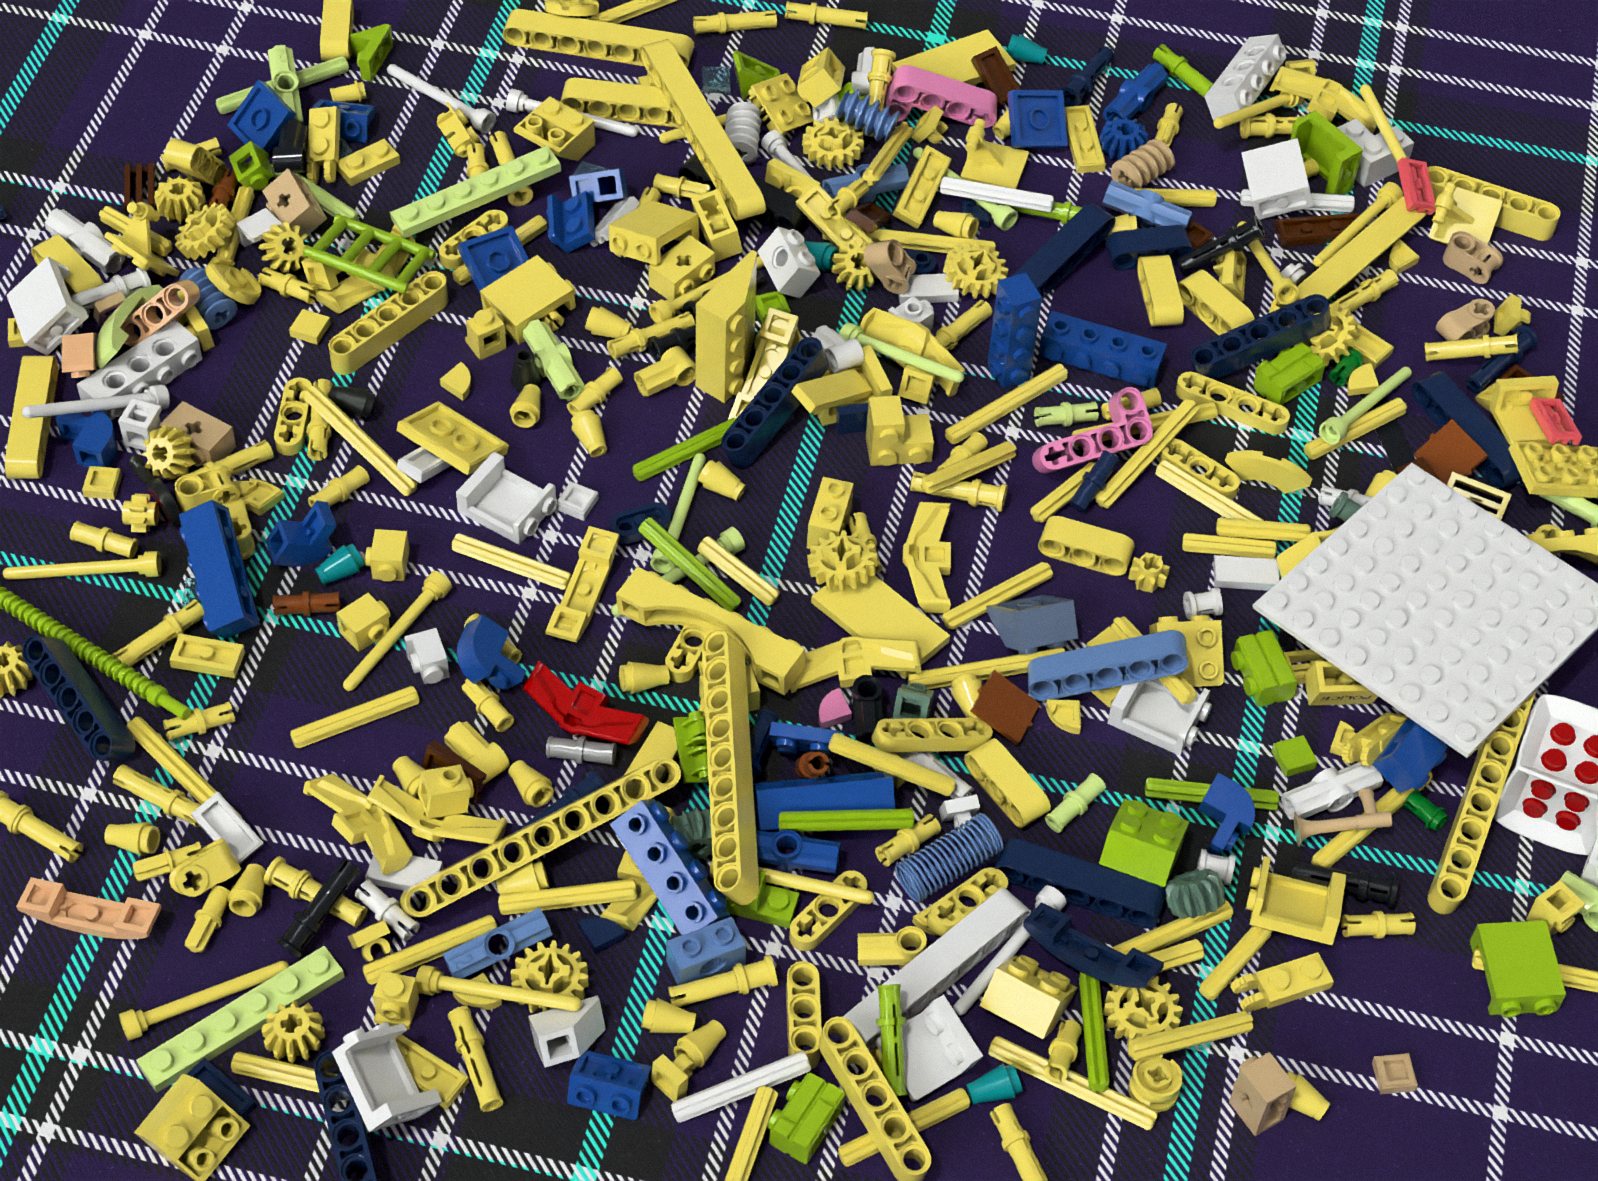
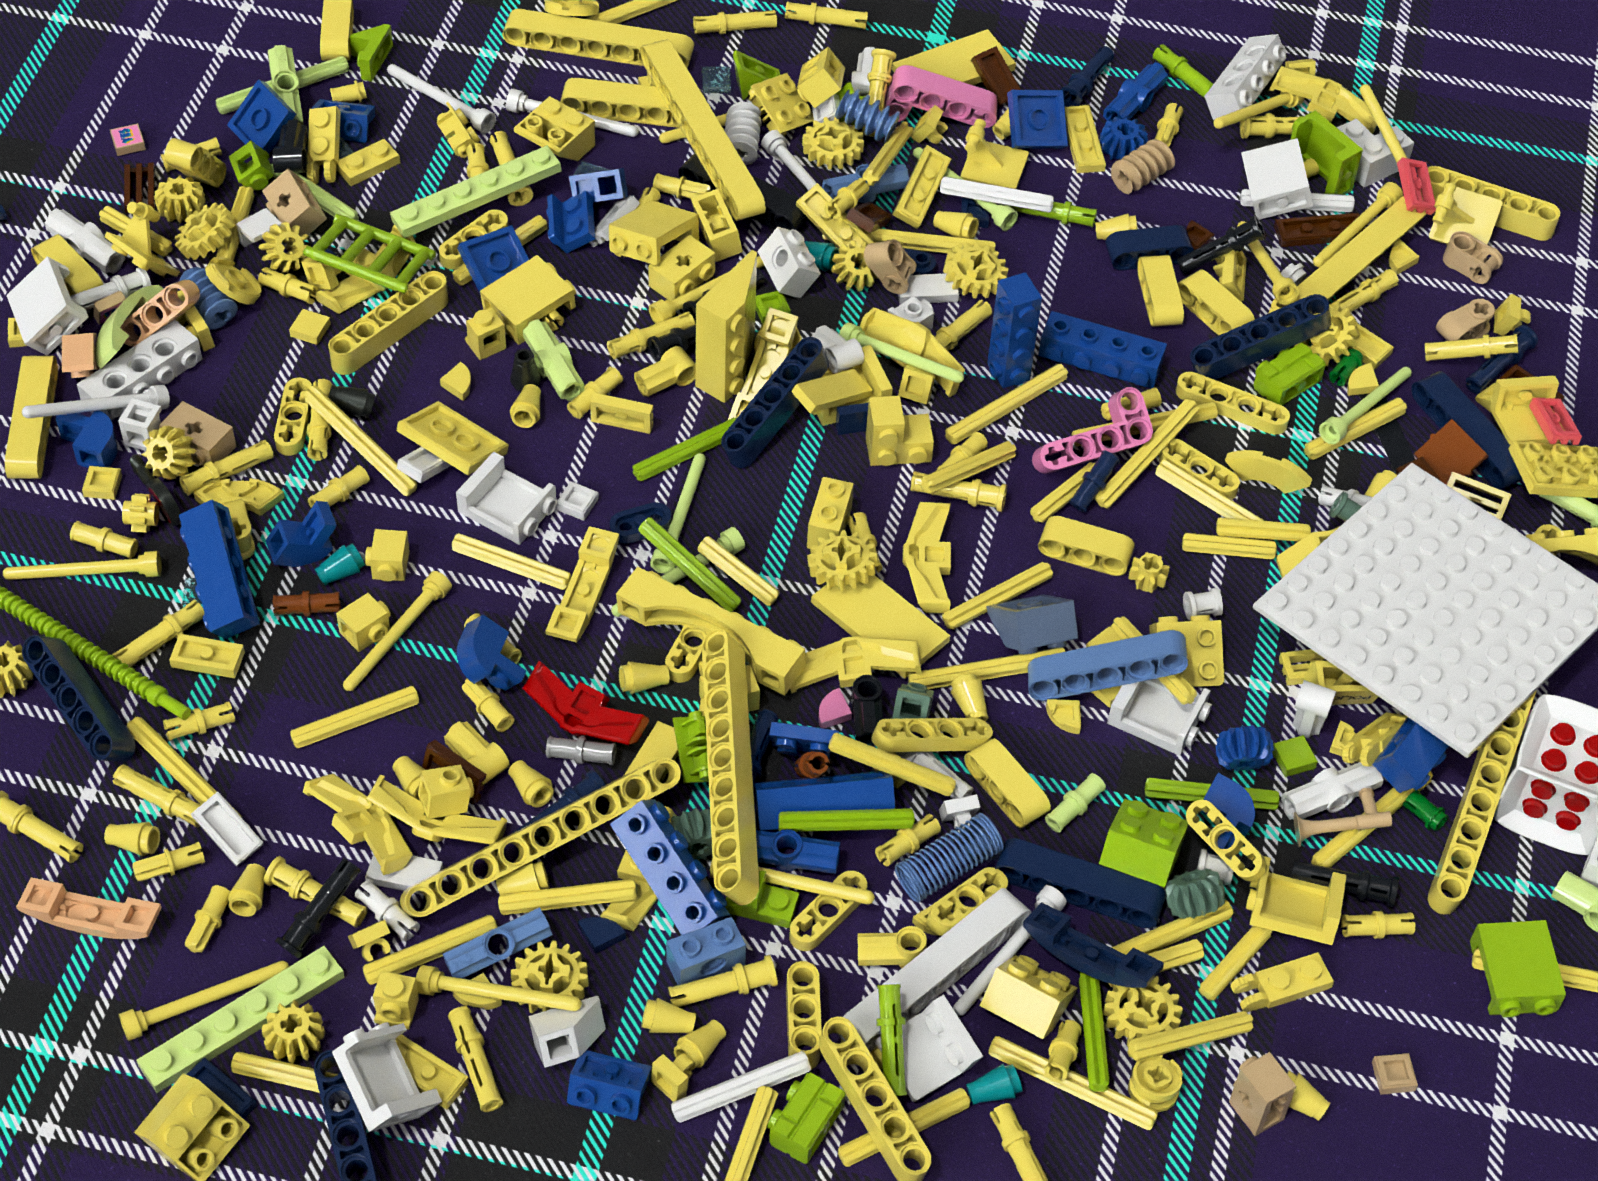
(127, 139): none -> tile
(205, 486): light yellow piece -> none
(209, 866): light yellow piece -> none
(225, 190): dark orange pin -> none
(427, 655): white brick -> none
(589, 431): light yellow cone -> none
(607, 324): light yellow cone -> none
(621, 413): none -> light yellow tile
(721, 480): light yellow cone -> none
(788, 178): light yellow plate -> none
(1005, 707): dark orange piece -> none
(1025, 50): teal cone -> none
(1065, 414): yellowish green pin -> none
(1068, 247): dark blue beam -> none
(1146, 205): medium blue piece -> none
(1187, 197): light yellow axle -> none
(1225, 854): none -> light yellow beam
(1244, 748): none -> blue gear
(1245, 572): white tile -> none
(1264, 668): lime brick -> none
(1312, 708): none -> white piece
(1557, 907): light yellow brick -> none

